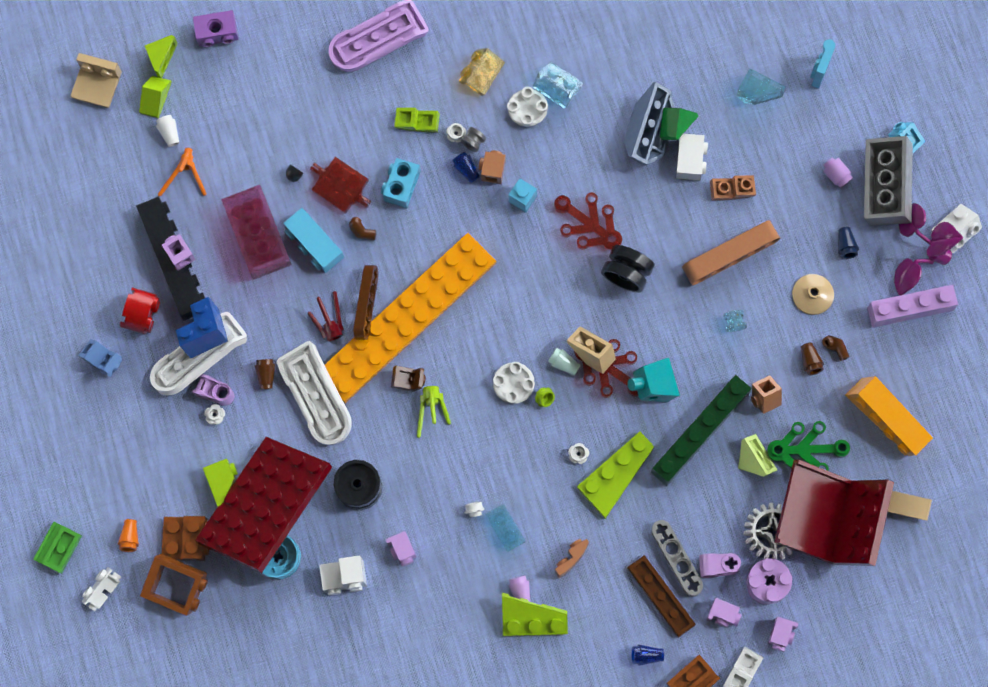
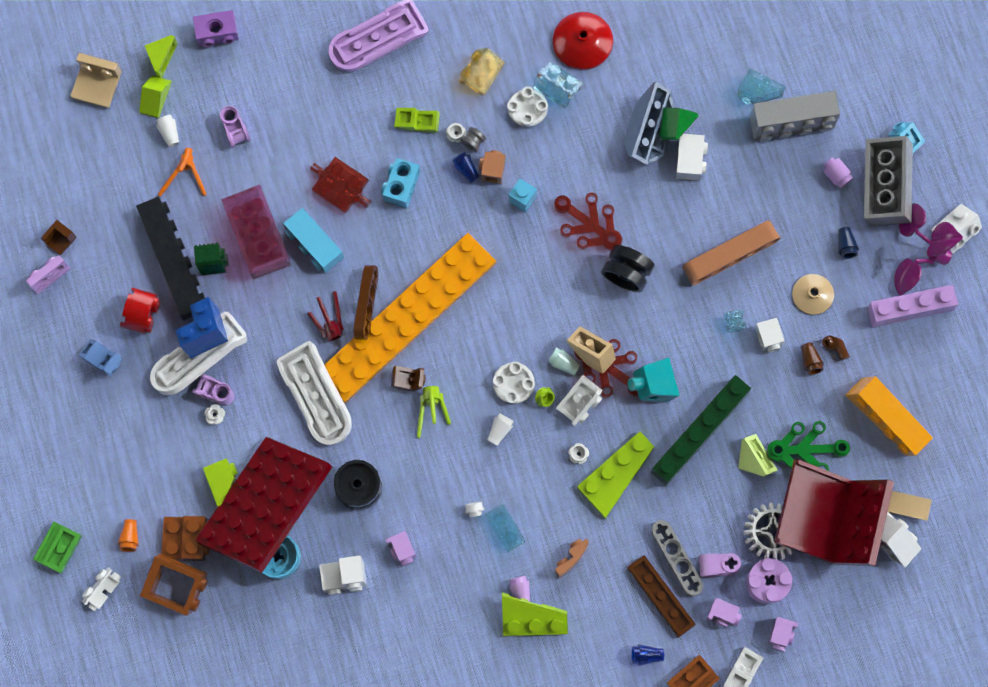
(42, 278): none -> lavender plate
(58, 237): none -> reddish brown panel
(176, 243): lavender brick -> none
(210, 259): none -> dark green brick
(234, 129): none -> lavender piece
(265, 373): reddish brown cone -> none
(293, 173): black hinge -> none
(359, 231): reddish brown arm -> none
(500, 428): none -> white cone
(579, 400): none -> white bracket
(582, 52): none -> red dish
(732, 188): nougat slope -> none
(766, 394): nougat brick -> none
(769, 335): none -> white brick
(794, 116): none -> light grey brick
(822, 63): medium azure plate -> none
(898, 541): none -> white brick

